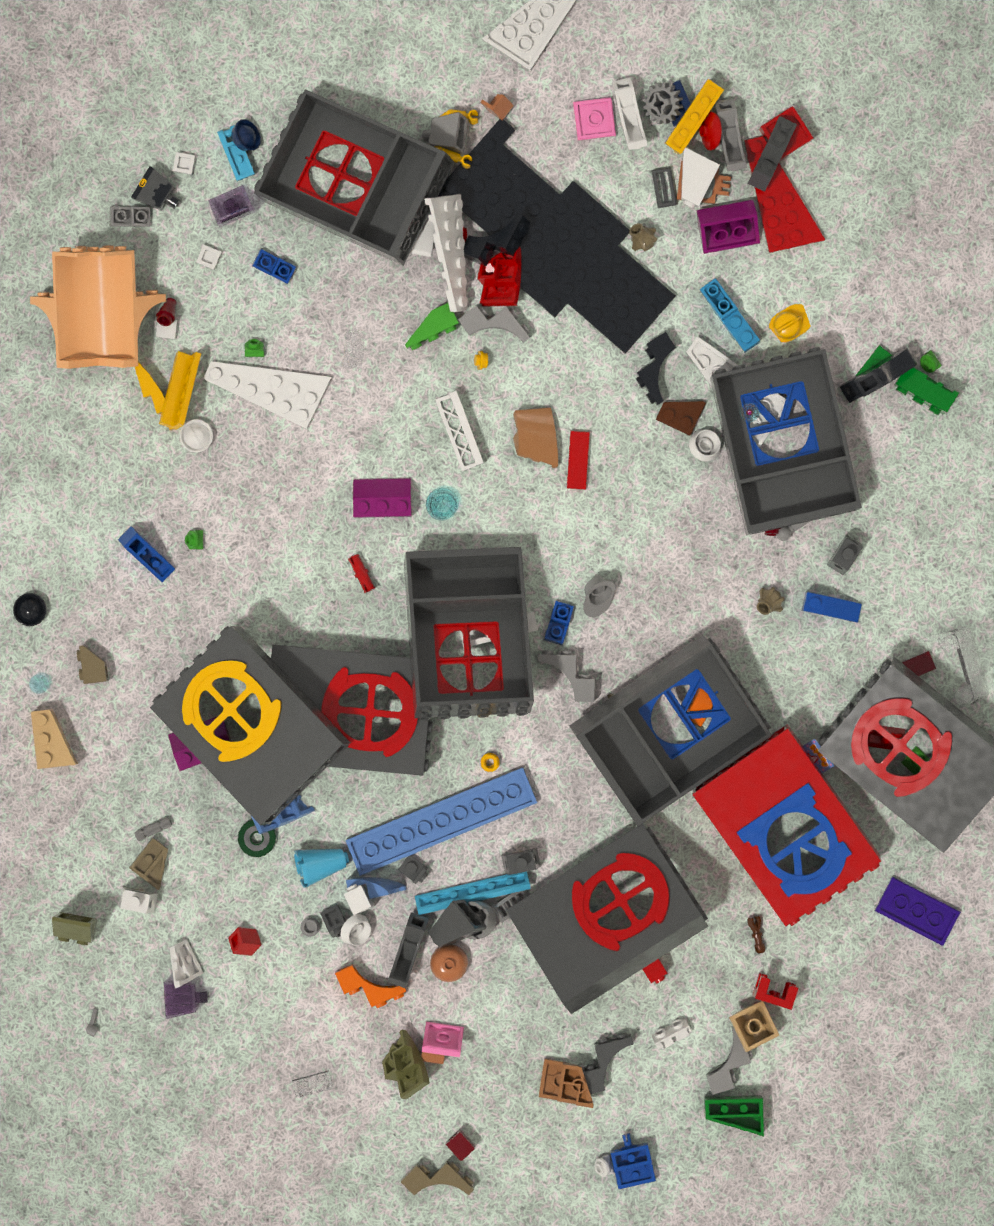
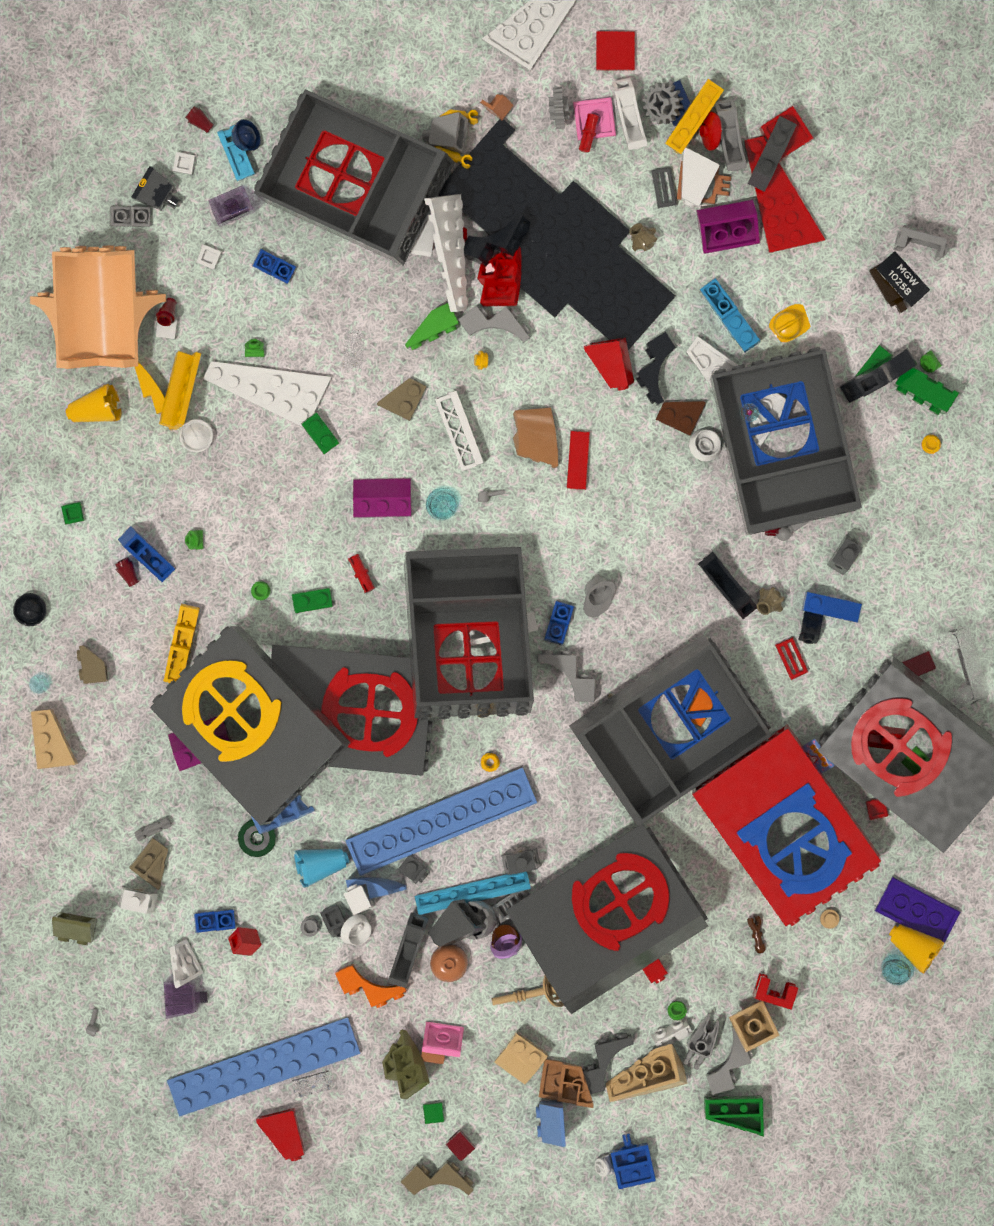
(72, 513): none -> green tile
(96, 406): none -> yellow cone
(127, 571): none -> dark red cone
(181, 642): none -> yellow slope
(199, 119): none -> dark red cone
(214, 921): none -> blue slope
(260, 590): none -> bright green plate
(263, 1066): none -> medium blue plate
(283, 1132): none -> red slope
(312, 600): none -> green plate
(319, 433): none -> green plate
(403, 399): none -> dark tan wing
(433, 1113): none -> green tile
(483, 496): none -> light grey hand
(505, 941): none -> lavender piece
(521, 1058): none -> tan slope
(546, 990): none -> tan dish
(552, 1122): none -> medium blue slope
(558, 107): none -> light grey gear
(588, 133): none -> red axle
(612, 362): none -> red slope
(615, 50): none -> red tile
(651, 1074): none -> tan wedge
(677, 1010): none -> bright green plate
(701, 1042): none -> light grey hinge
(727, 585): none -> black arch
(798, 673): none -> red tile
(810, 628): none -> black bracket
(829, 918): none -> tan plate
(876, 809): none -> red tile
(889, 293): none -> dark brown hinge
(897, 969): none -> clear light blue hat
(903, 279): none -> black sticker
(916, 946): none -> yellow cone
(921, 238): none -> light grey panel
(931, 444): none -> yellow plate

